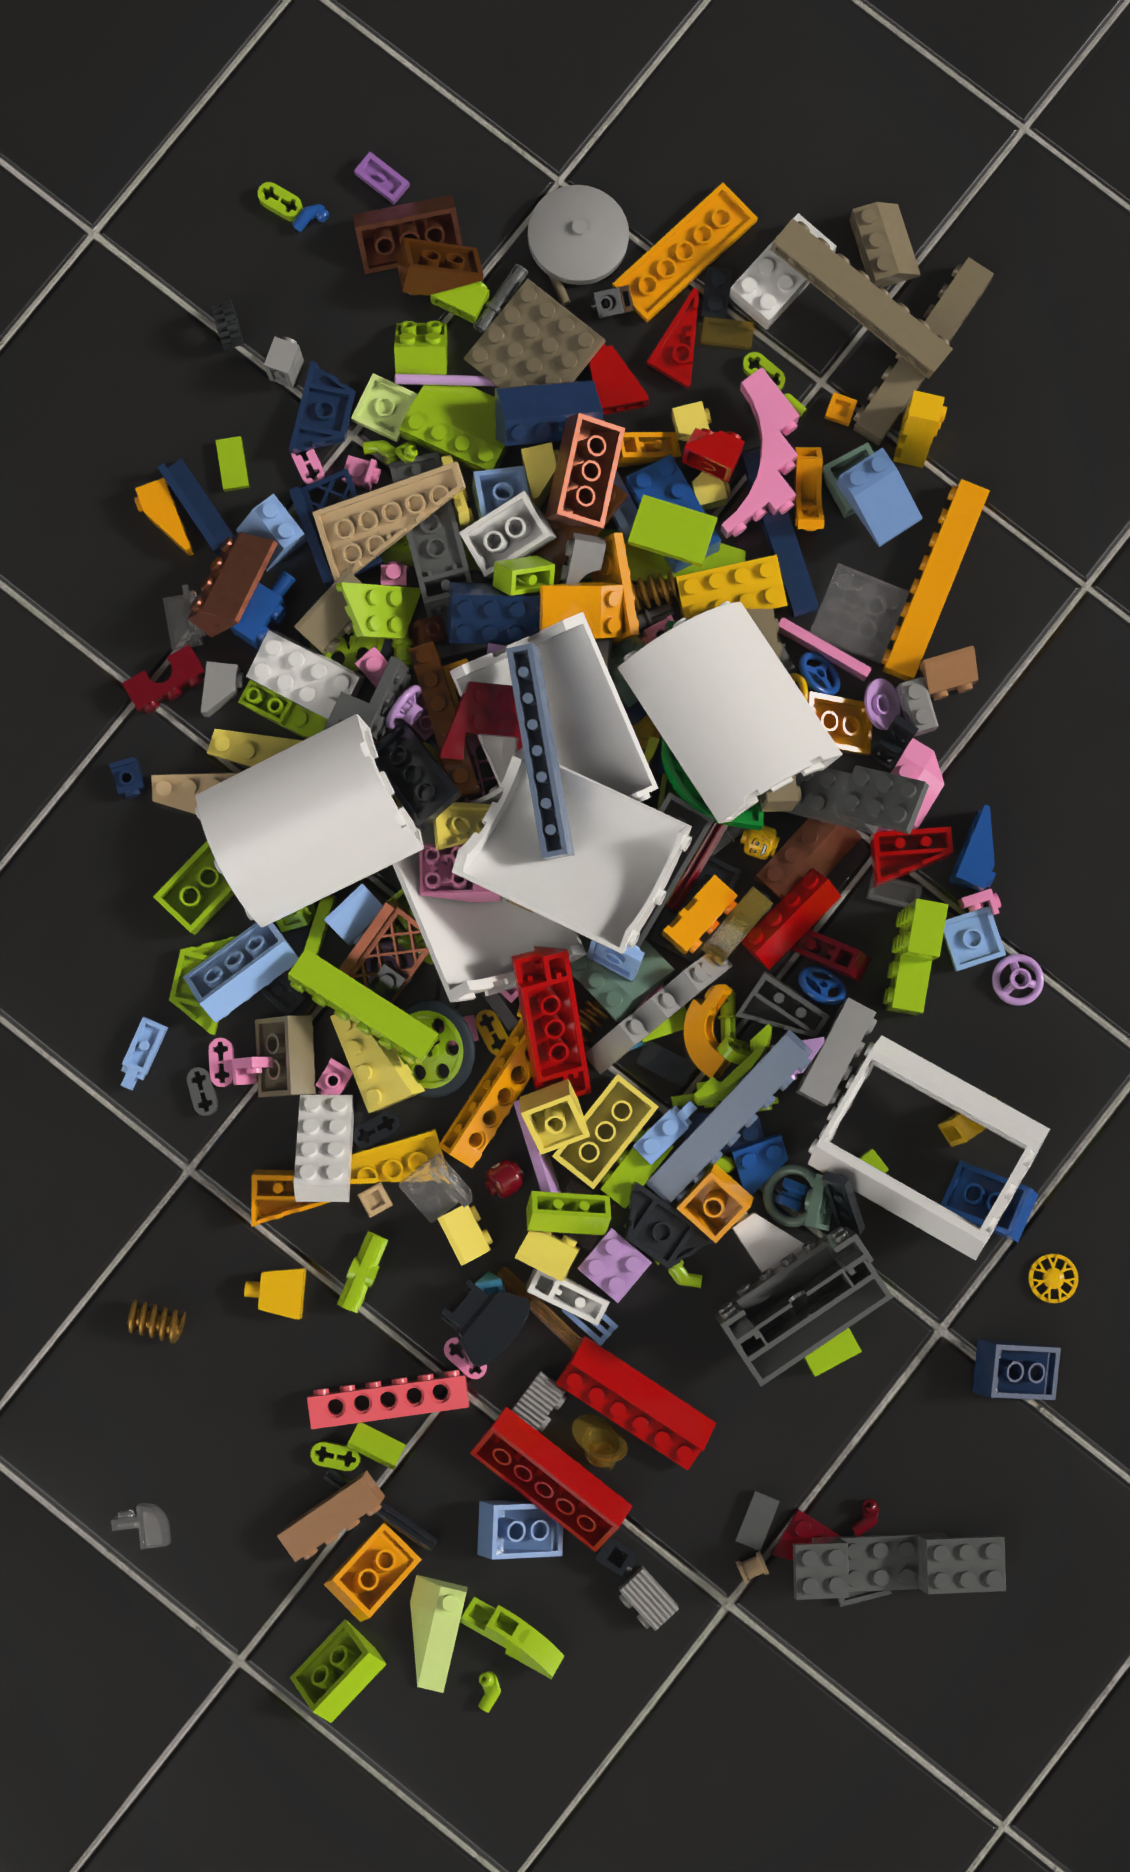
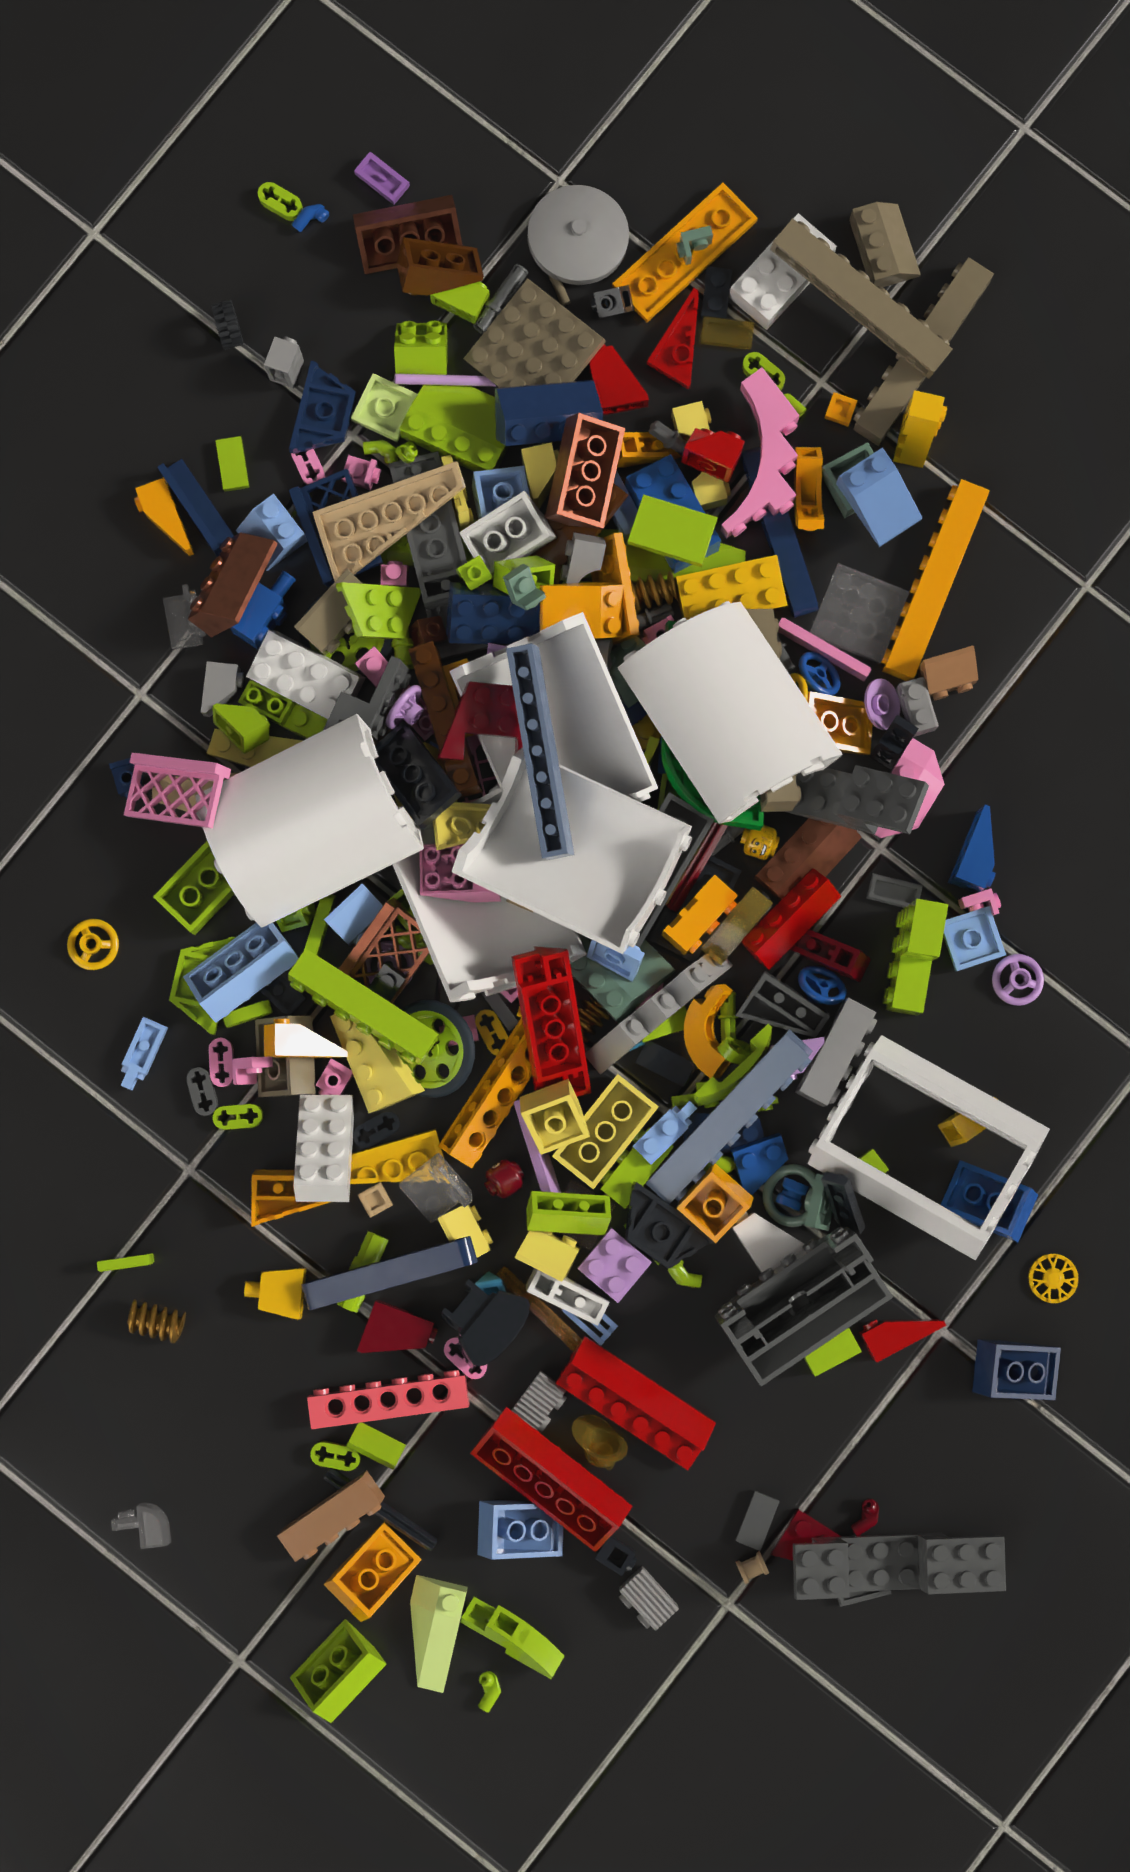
(112, 944): none -> yellow piece
(125, 1262): none -> lime tile
(183, 770): none -> bright pink fence
(185, 672): dark red arch -> none
(237, 1110): none -> lime beam
(241, 725): none -> lime slope
(248, 1013): none -> lime beam
(297, 1041): none -> slope
(389, 1273): none -> dark blue beam
(395, 1329): none -> dark red slope
(474, 573): none -> lime bracket
(523, 588): none -> sand green bracket
(668, 437): none -> dark grey axle
(693, 239): none -> sand green bracket
(891, 1336): none -> red slope
(900, 853): red wedge -> none

